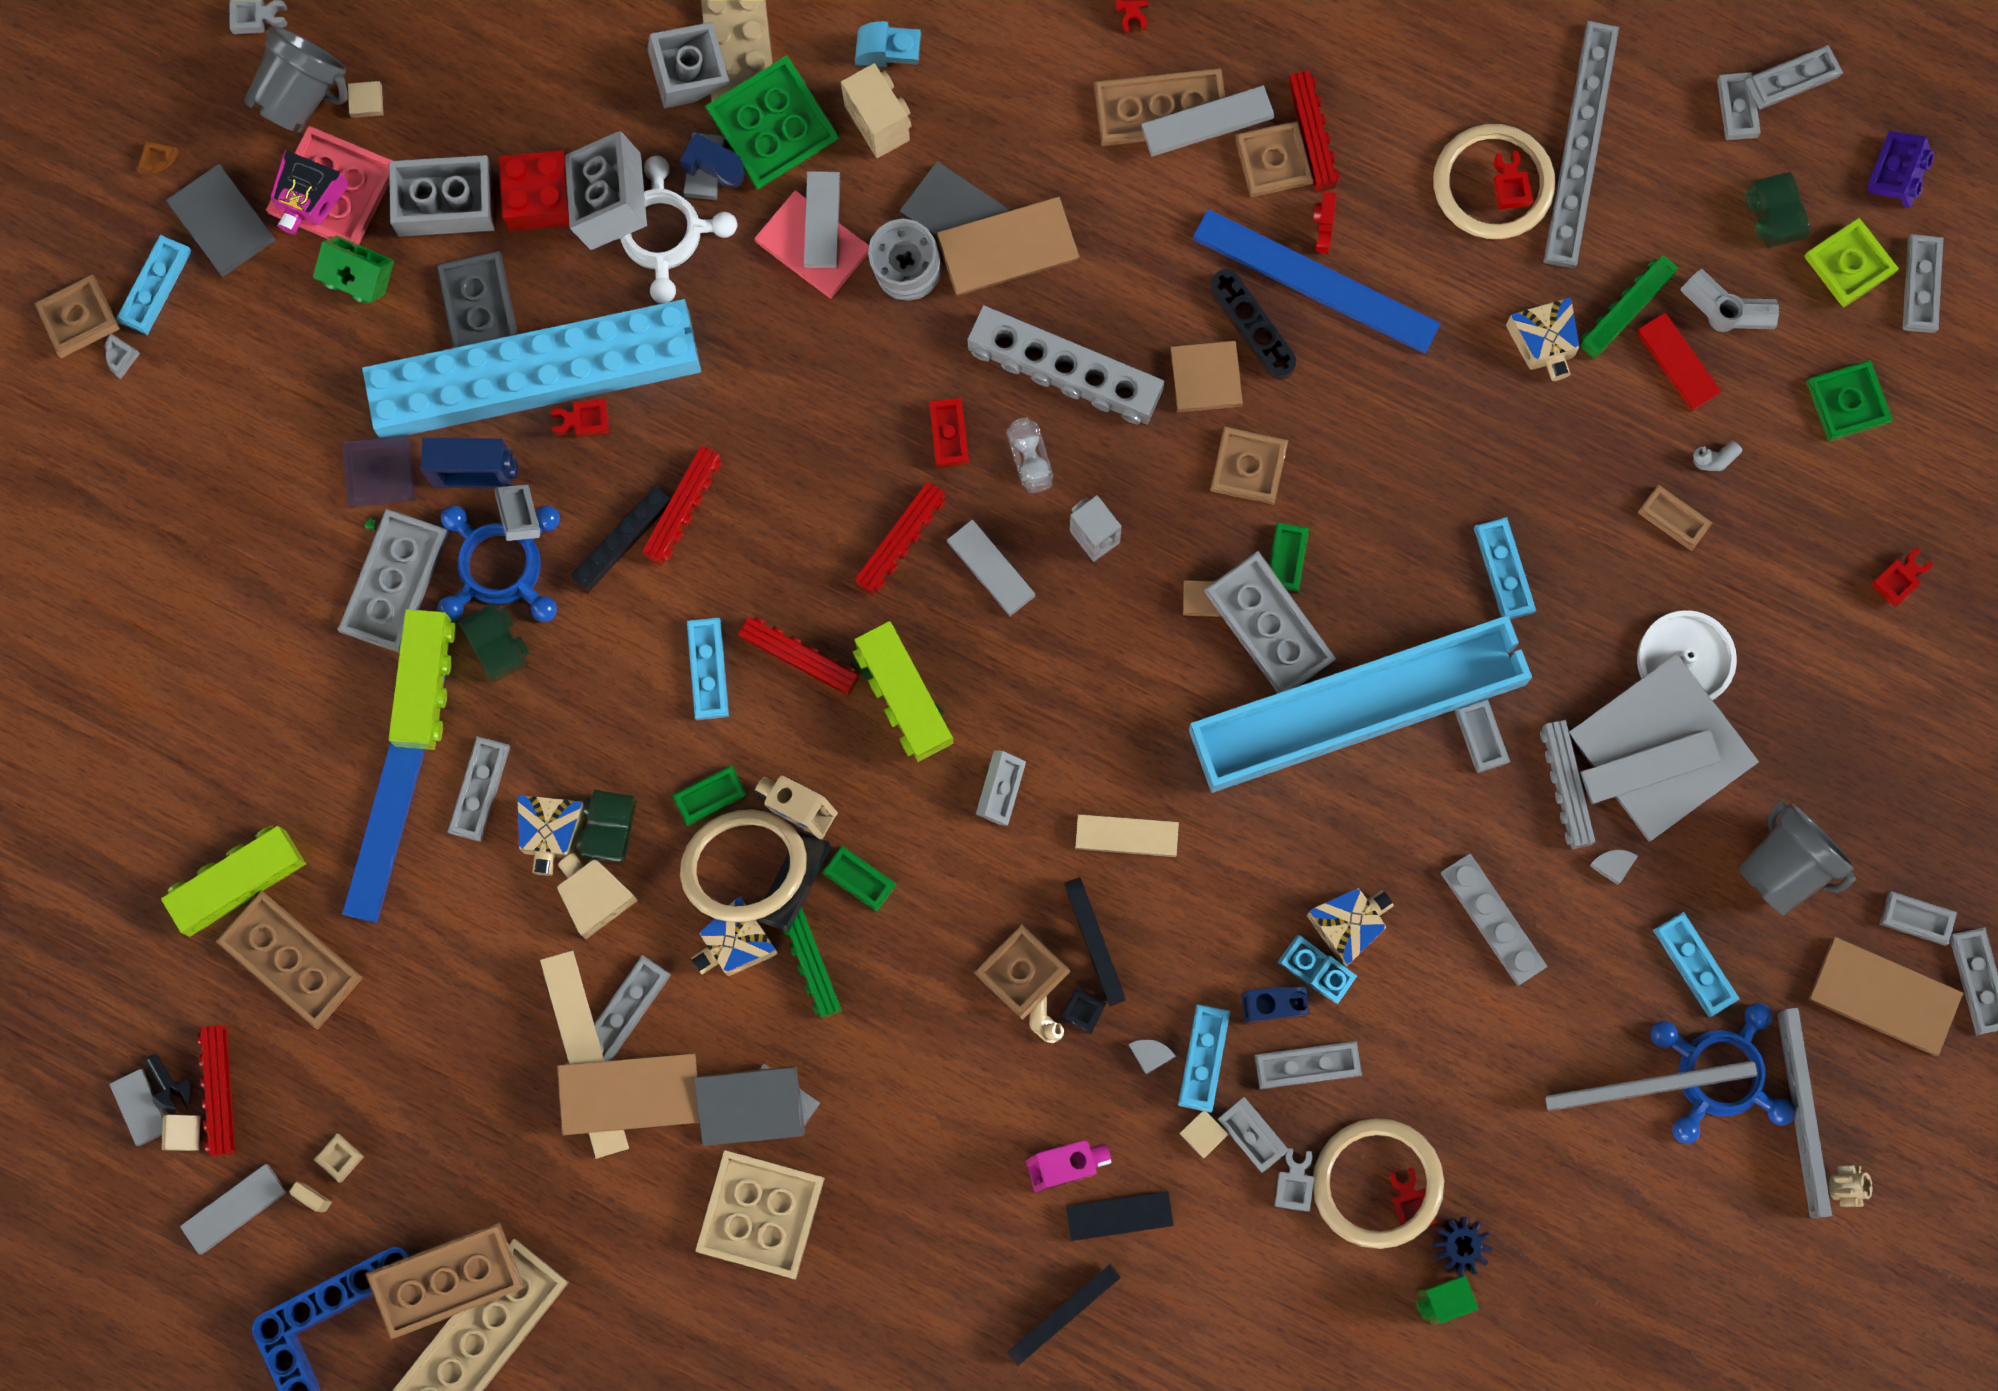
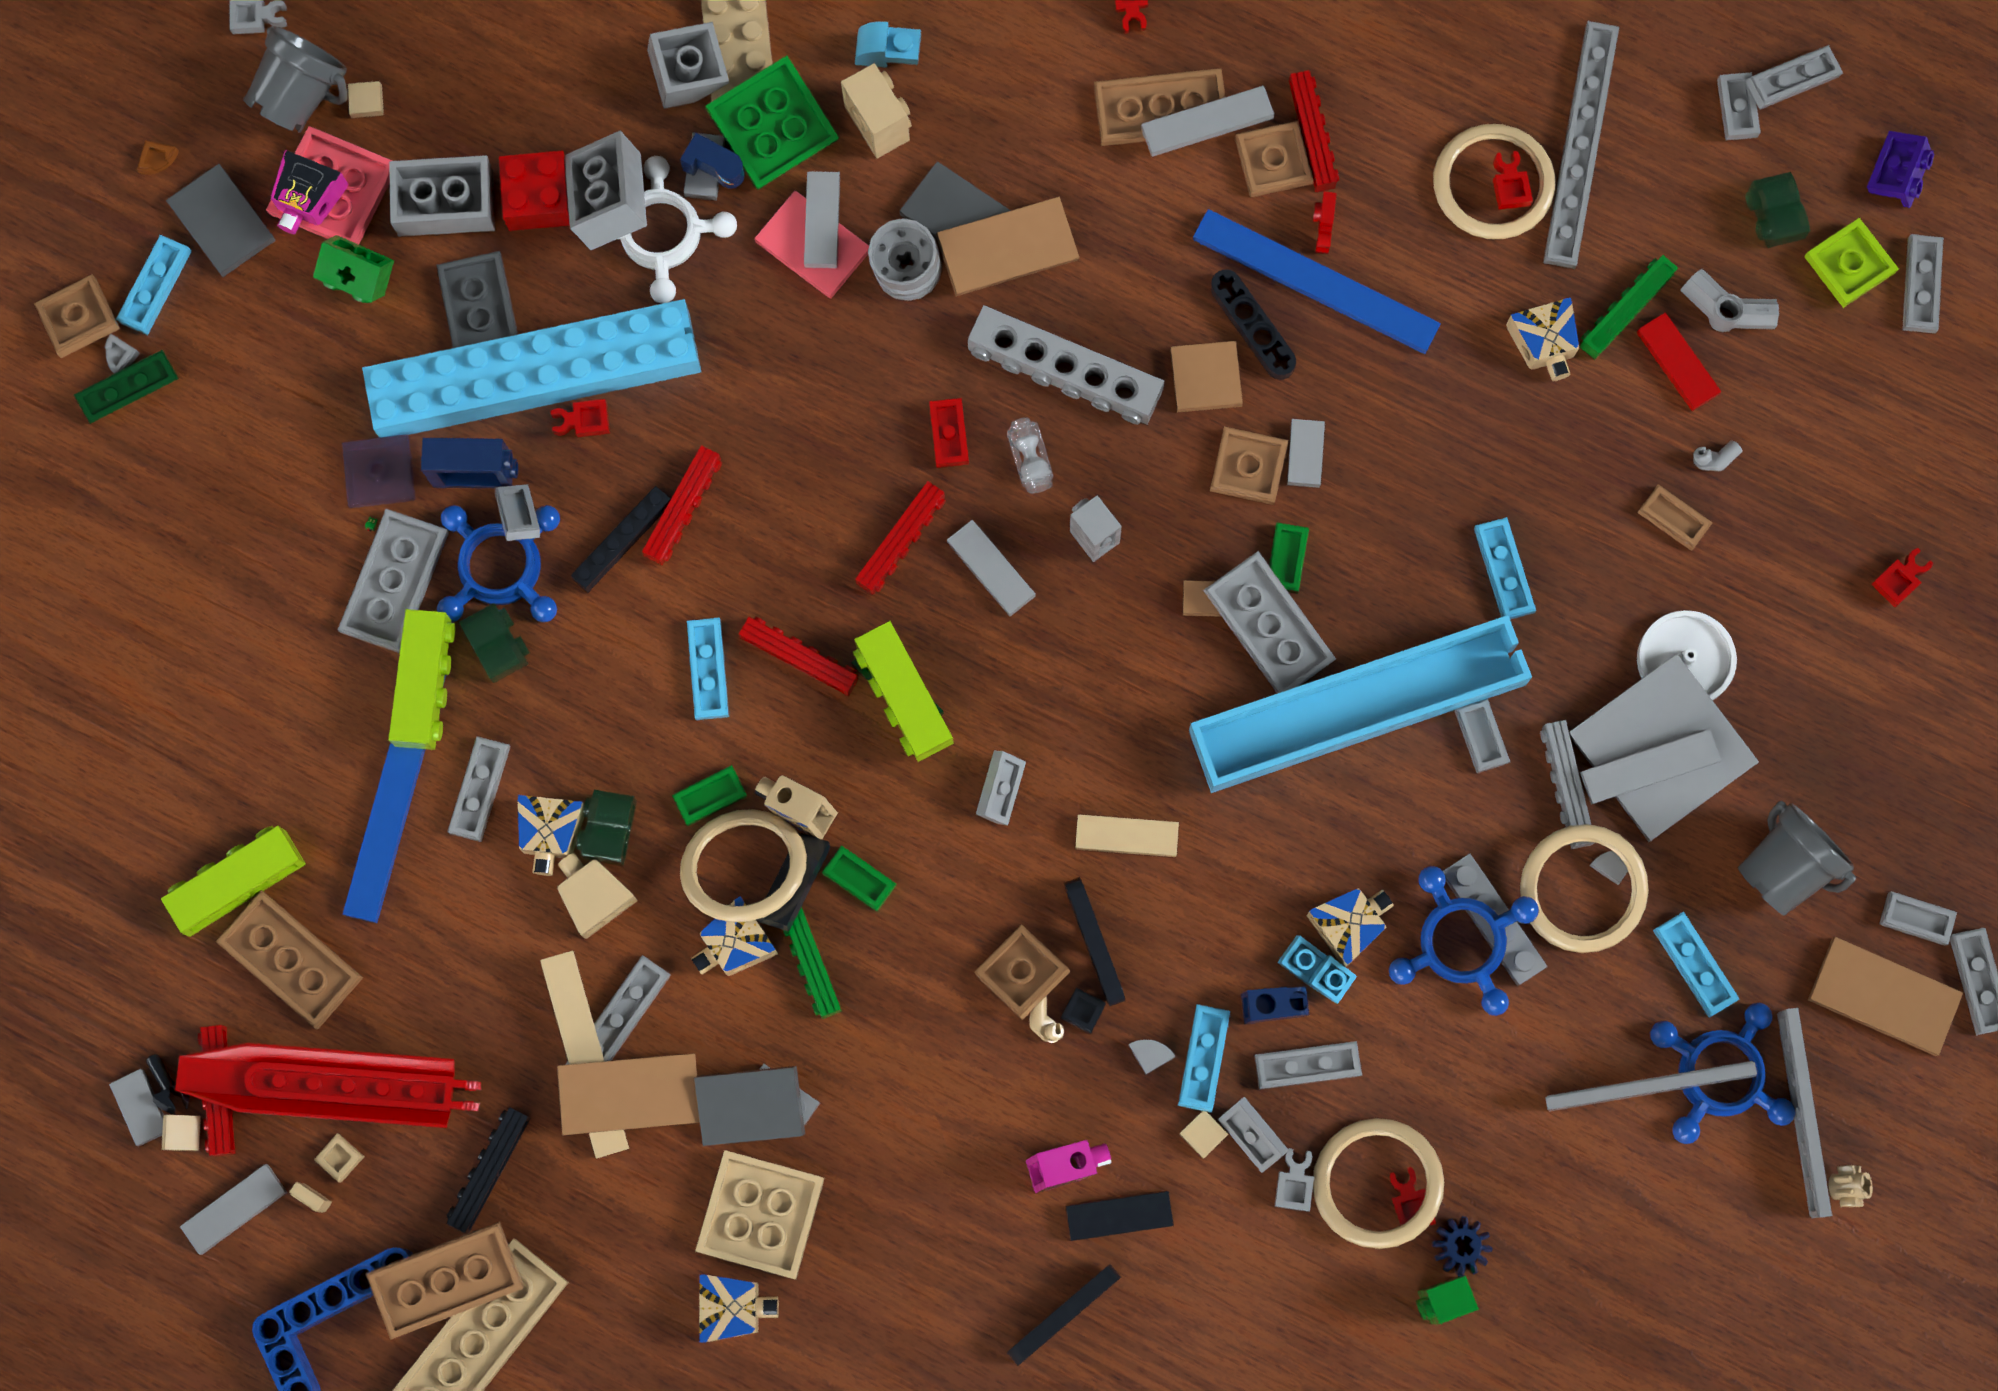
(126, 386): none -> dark green tile
(326, 1084): none -> red hinge
(486, 1174): none -> black piece
(732, 1308): none -> torso
(1305, 453): none -> light grey tile
(1493, 1000): none -> blue piece
(1636, 870): none -> tan wedge
(1849, 400): green tile -> none

